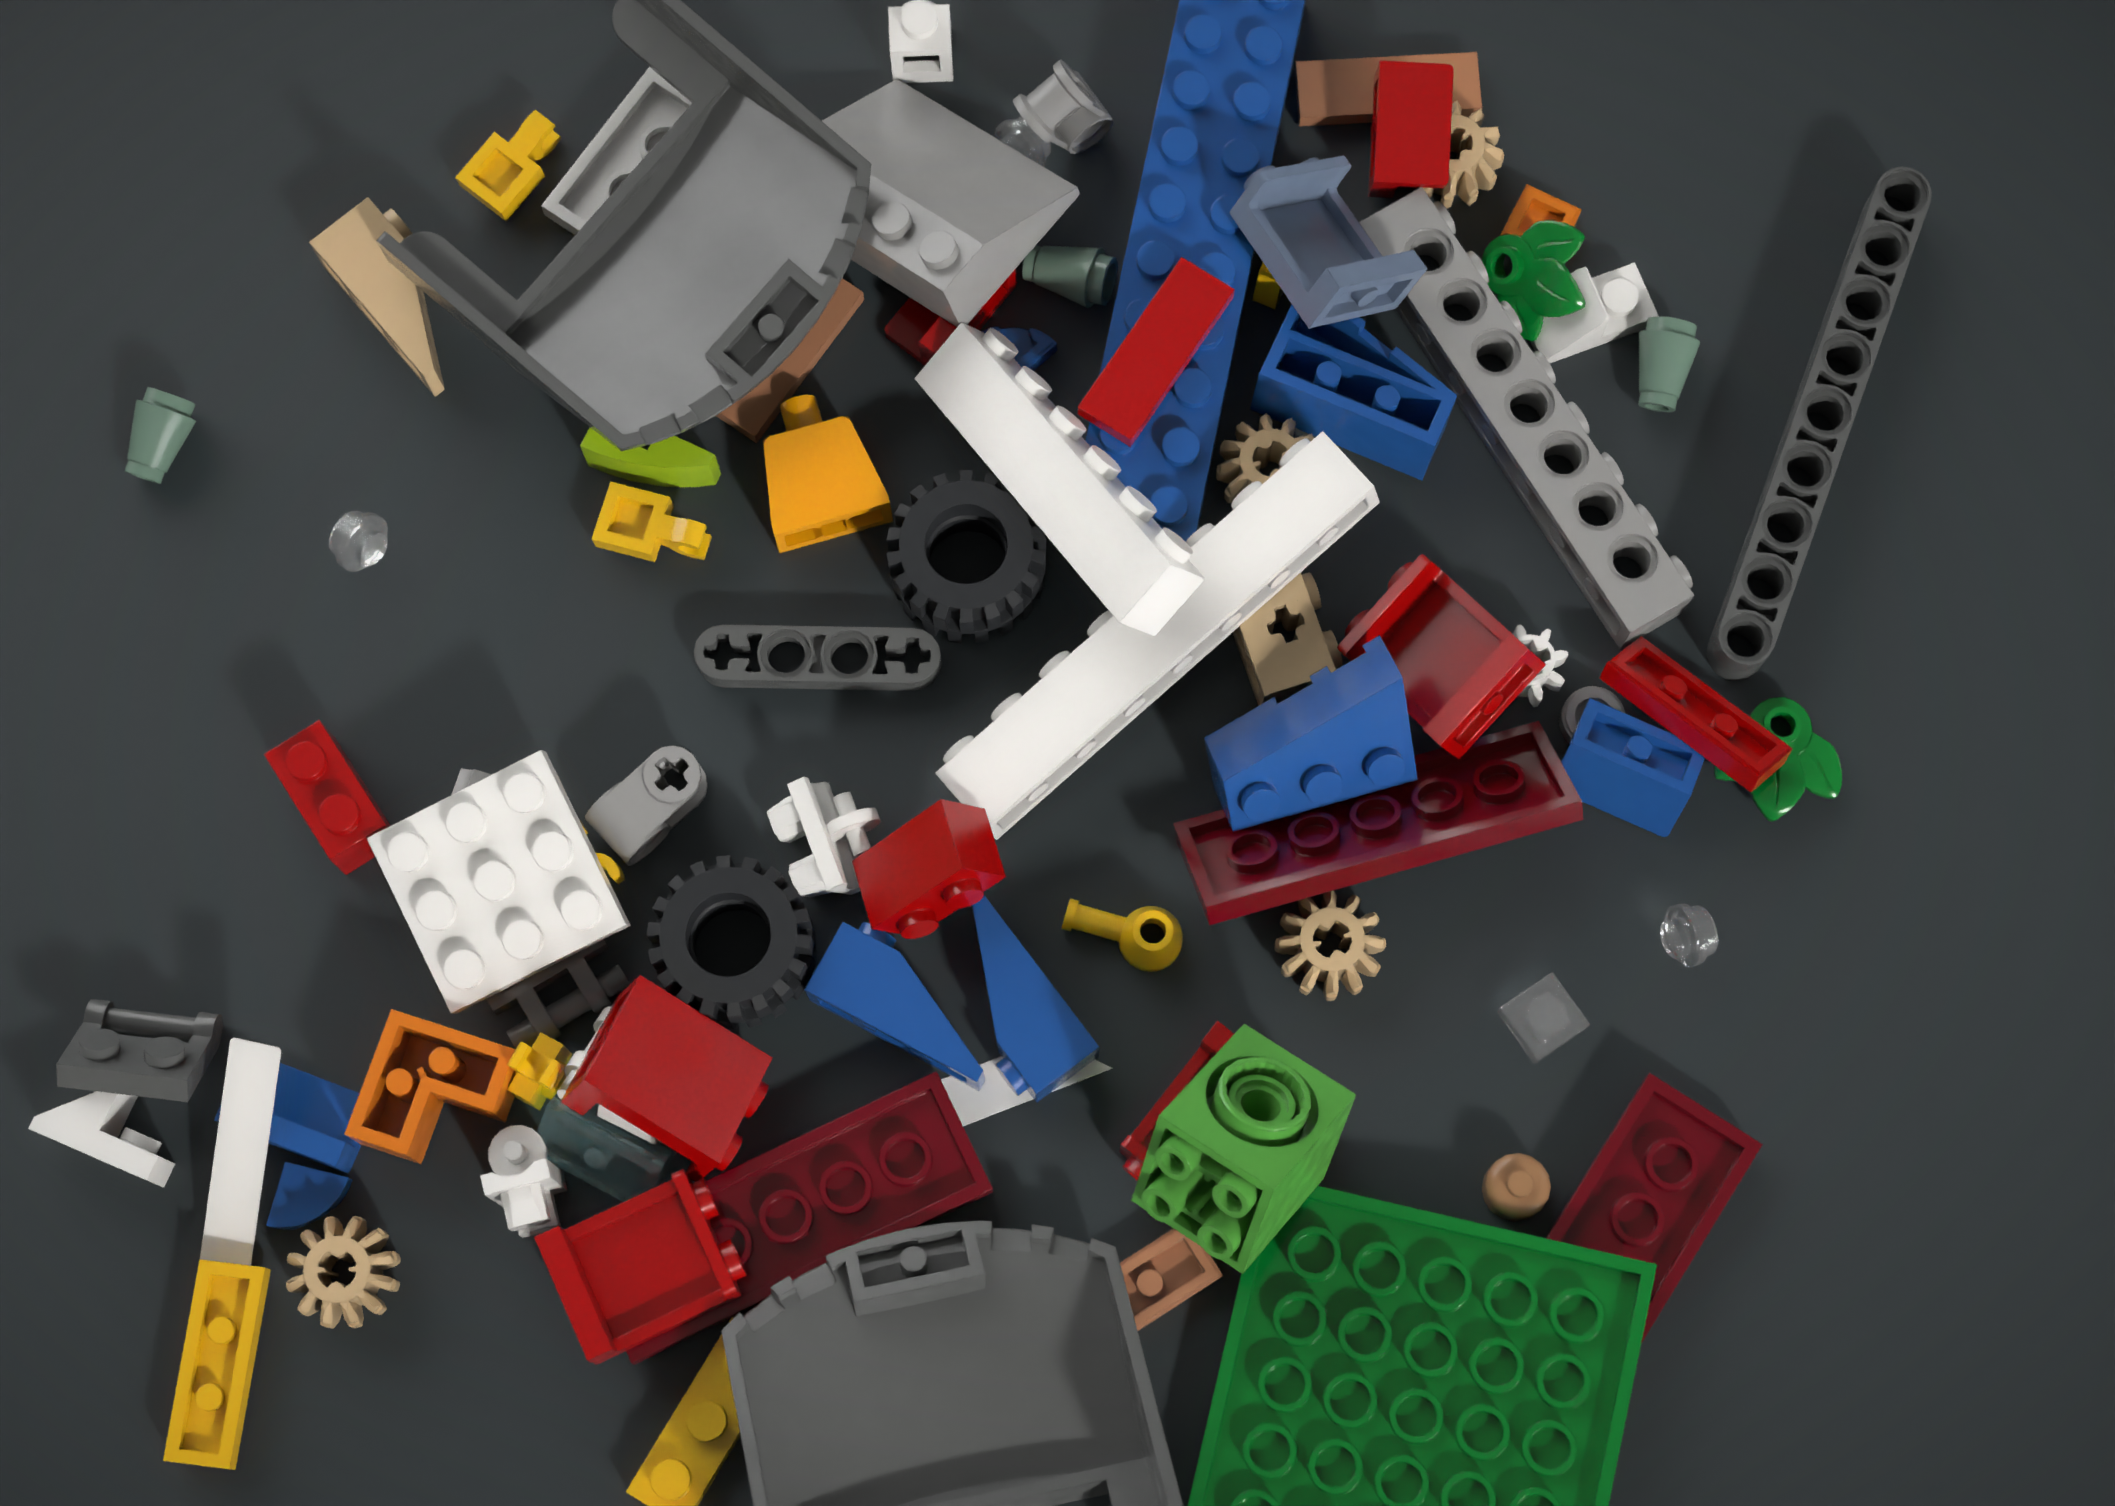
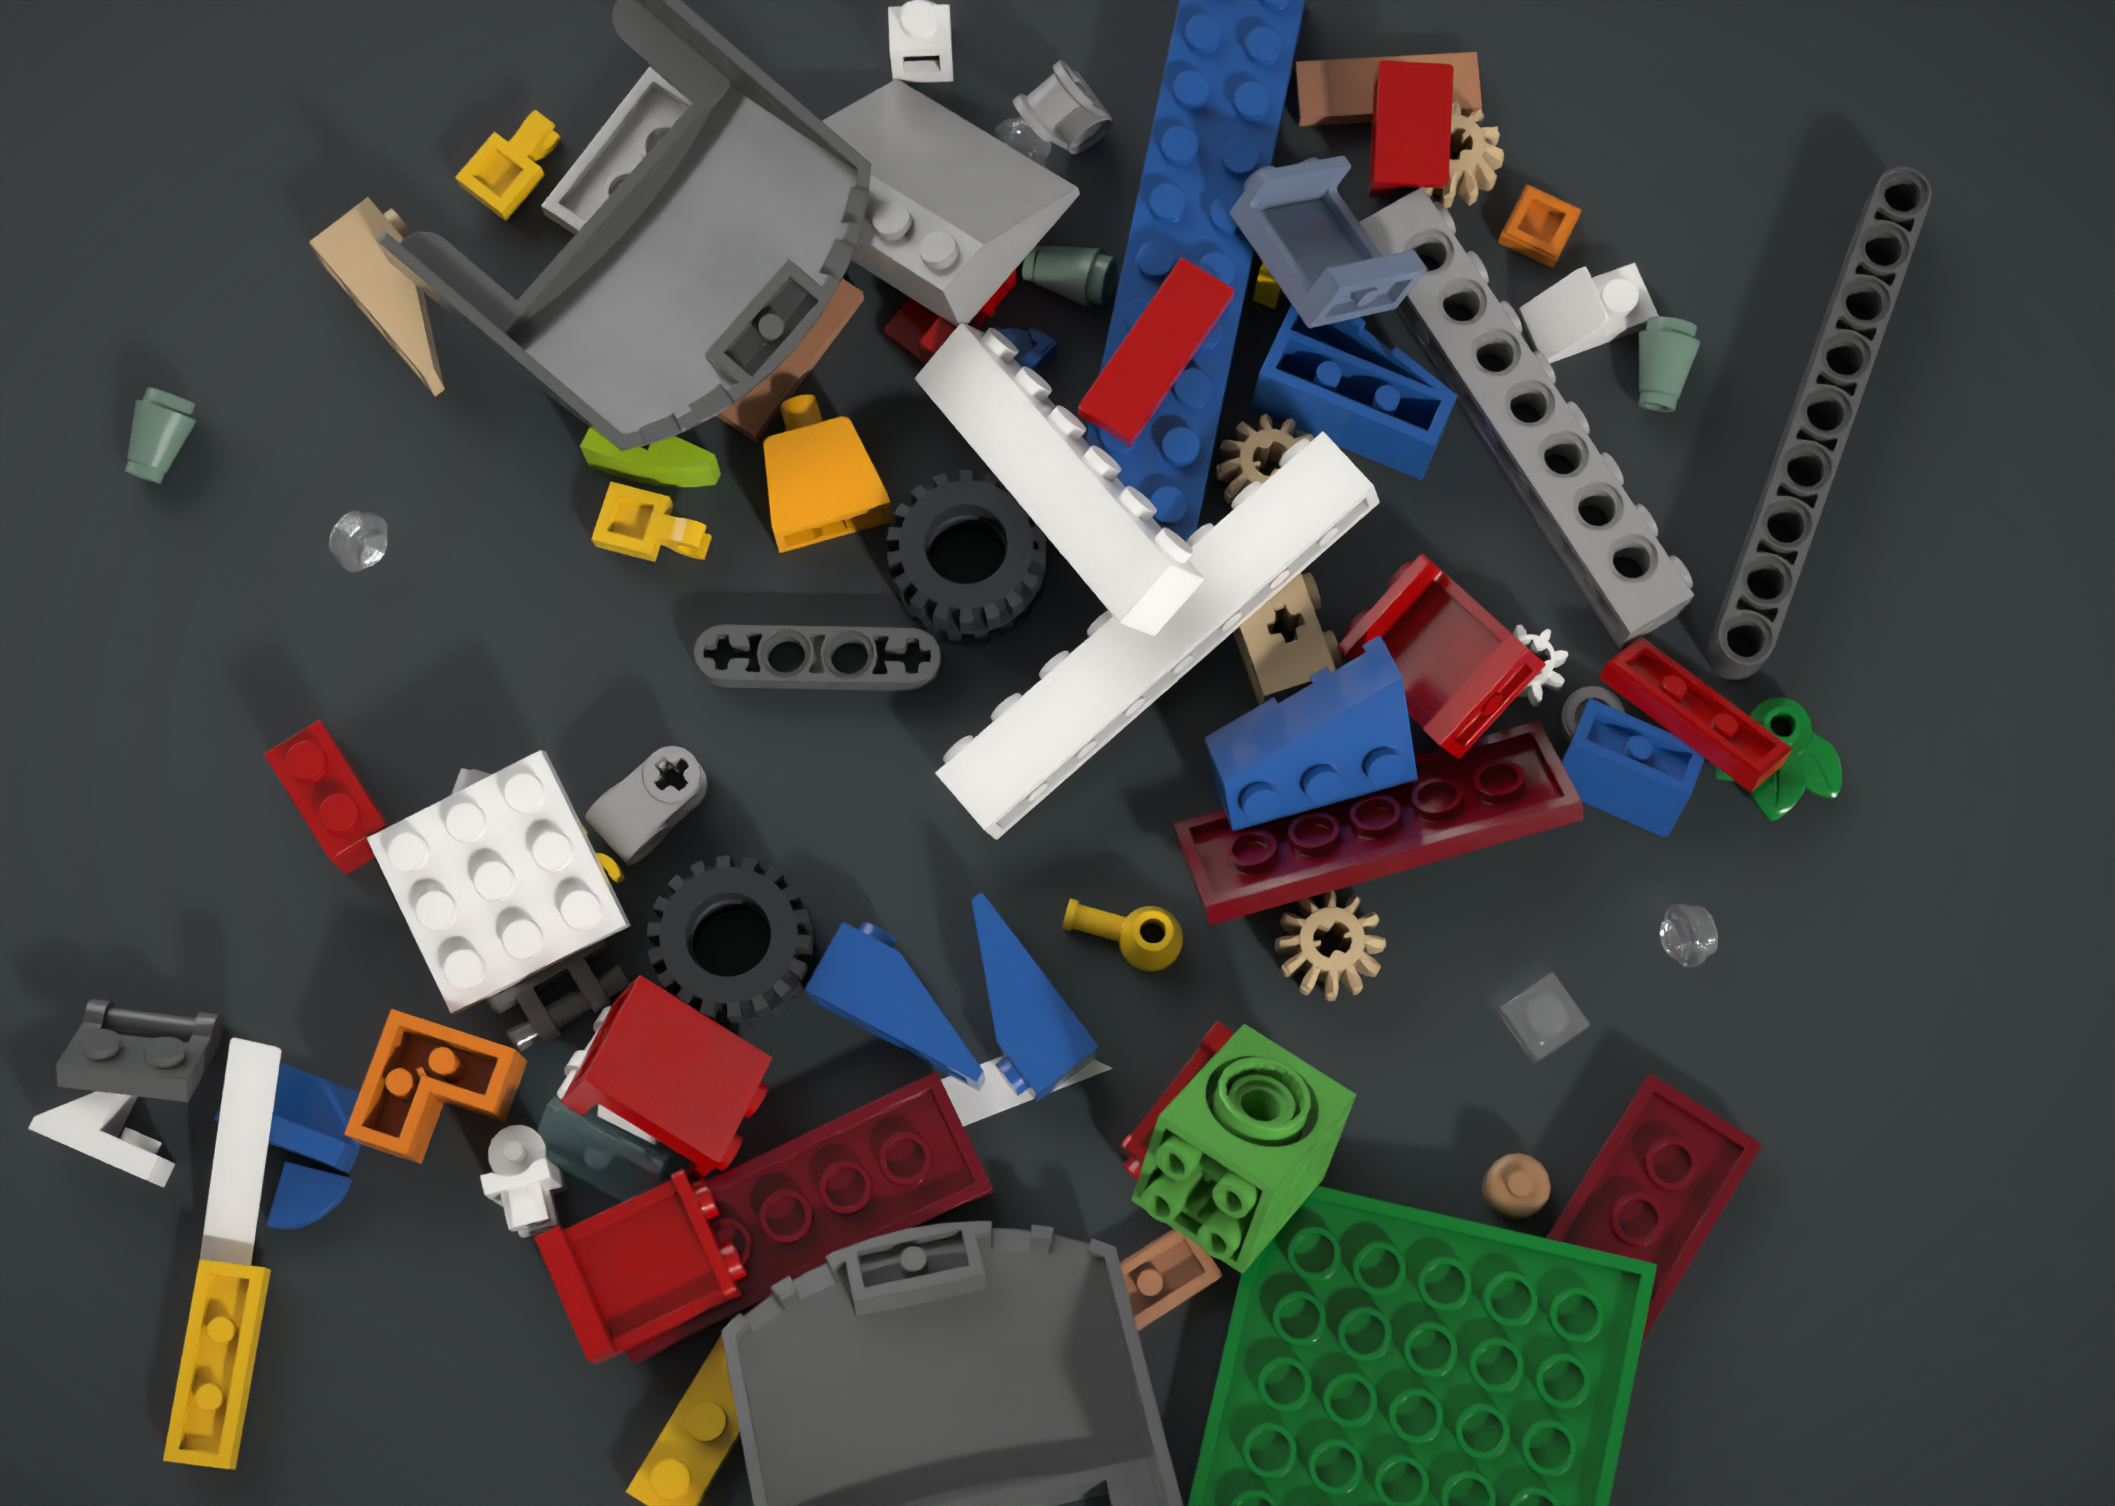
(336, 1297): tan gear -> none
(538, 1070): yellow plate -> none
(833, 832): white hips -> none
(929, 869): red brick -> none
(1538, 280): green plate -> none

